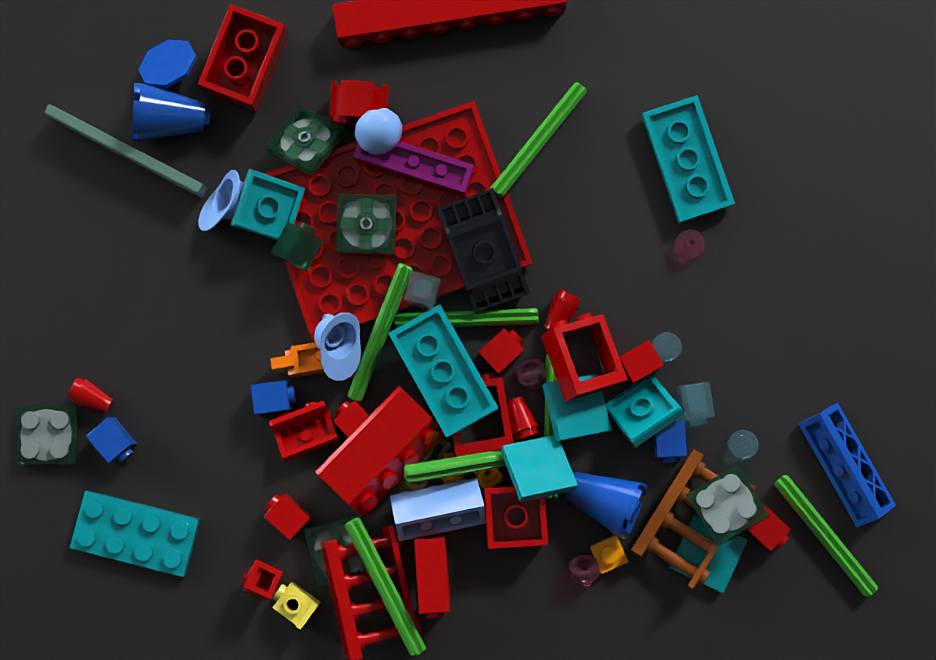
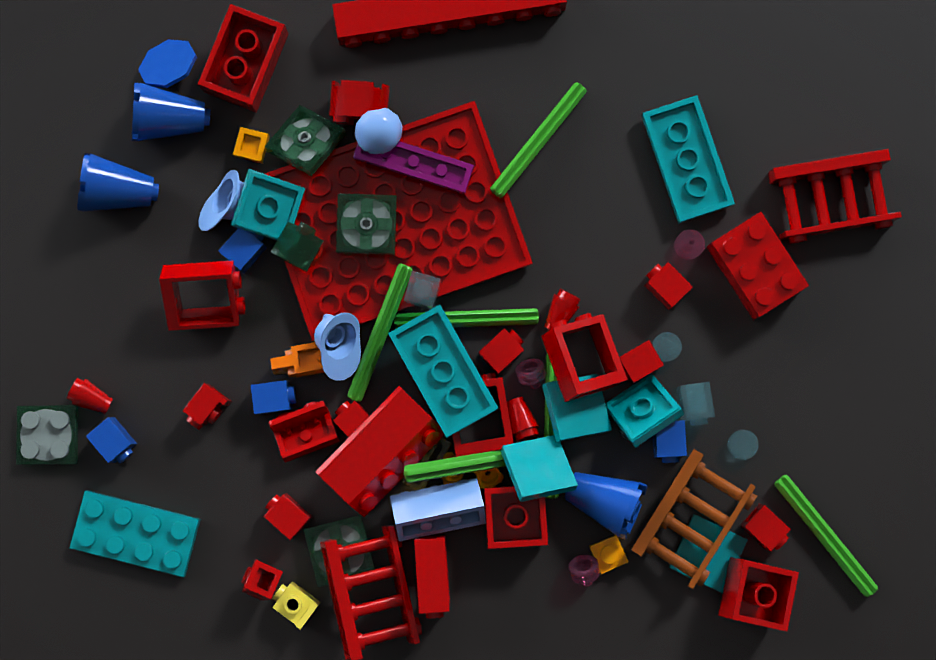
(113, 186): none -> blue cone
(125, 151): sand green tile -> none
(201, 318): none -> red window
(205, 406): none -> red brick
(243, 249): none -> blue brick
(251, 145): none -> light orange plate
(385, 587): bright green axle -> none
(483, 250): black plate -> none
(667, 284): none -> red brick
(727, 505): light grey piece -> none
(757, 265): none -> red brick
(758, 594): none -> red brick
(815, 173): none -> red fence
(845, 467): blue fence -> none

